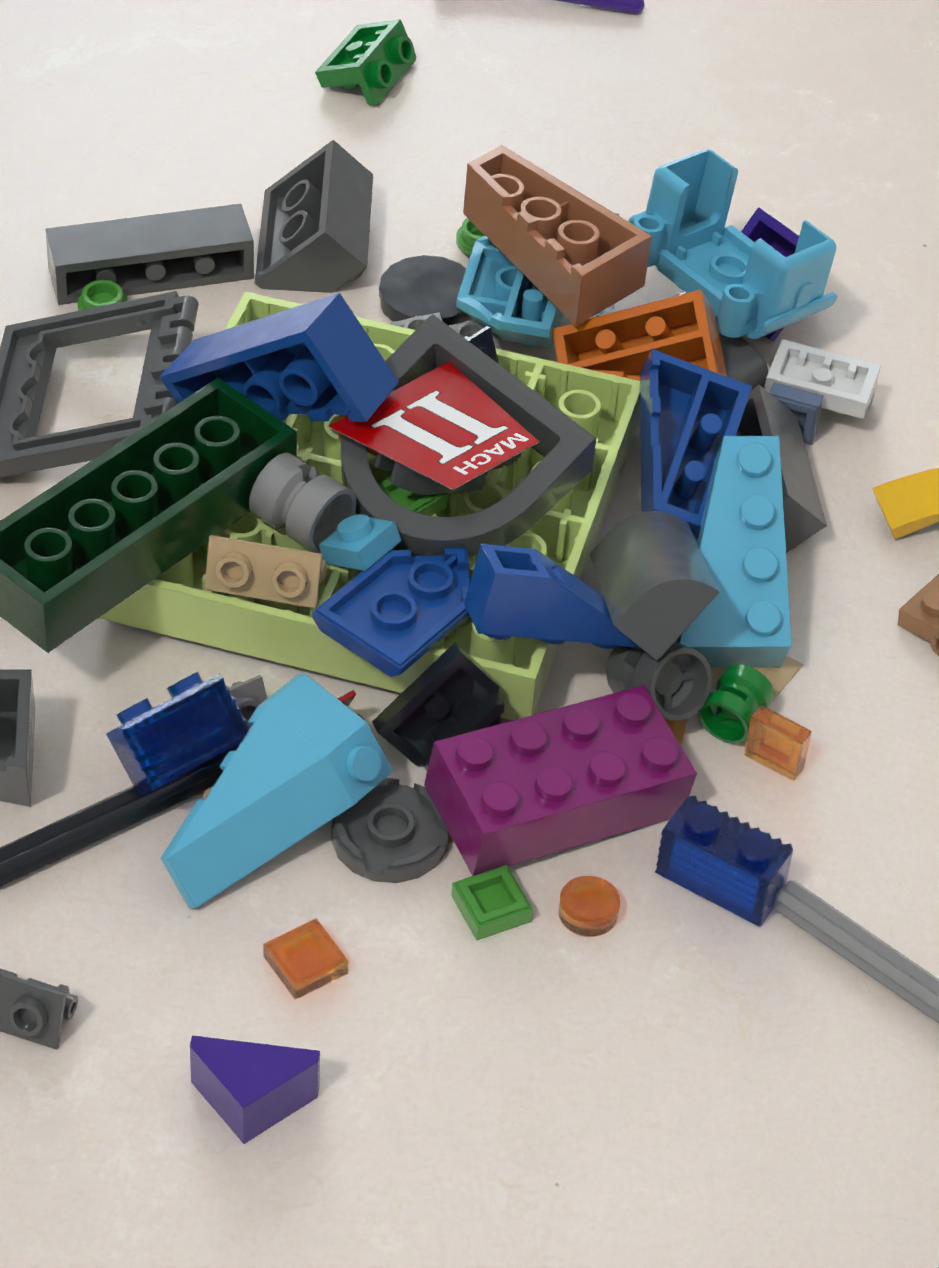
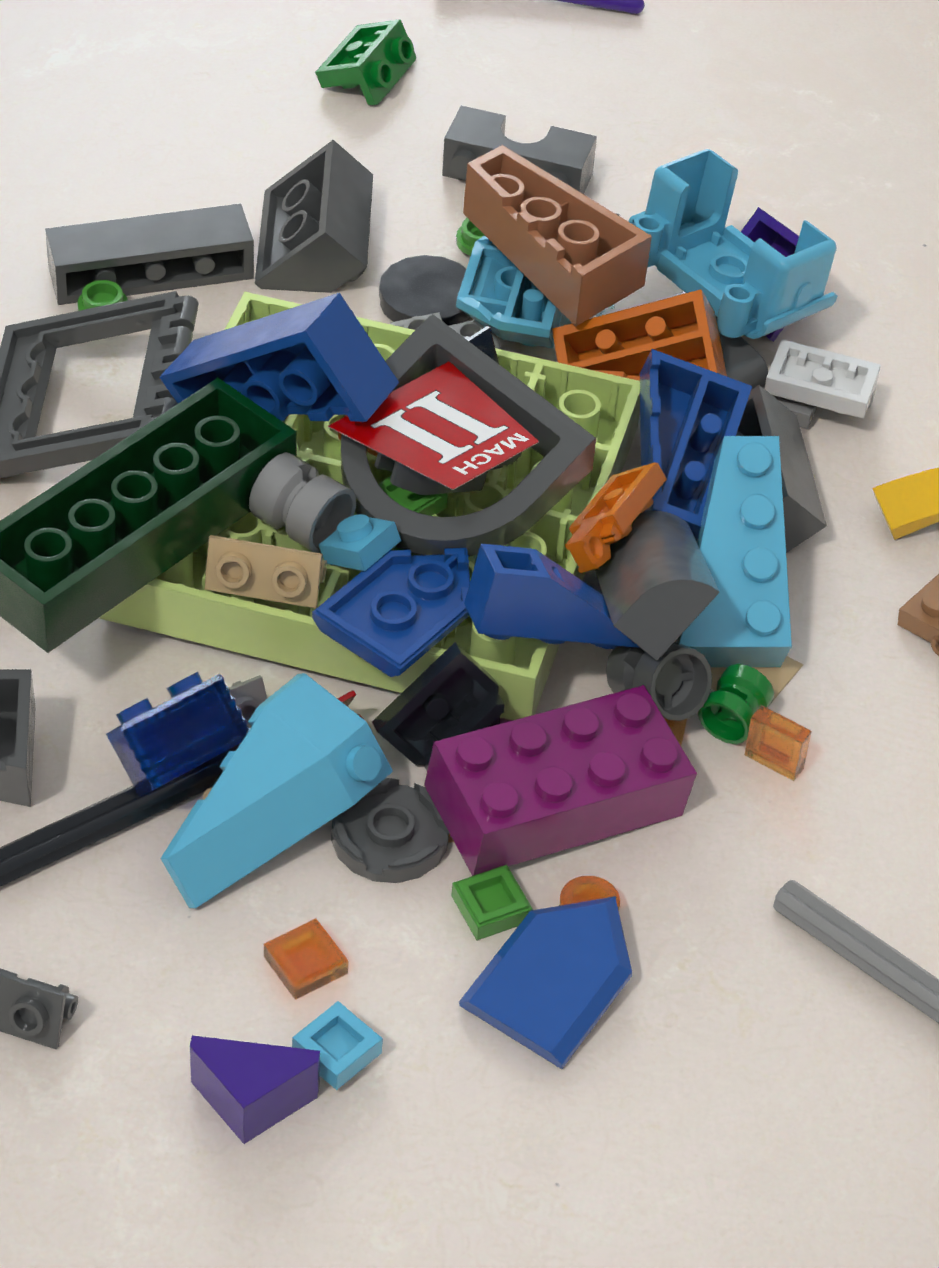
(343, 1044): none -> medium azure plate
(554, 977): none -> blue tile
(561, 153): none -> arch
(611, 514): none -> orange hinge
(723, 860): clear blue brick -> none
(803, 404): sand blue tile -> none

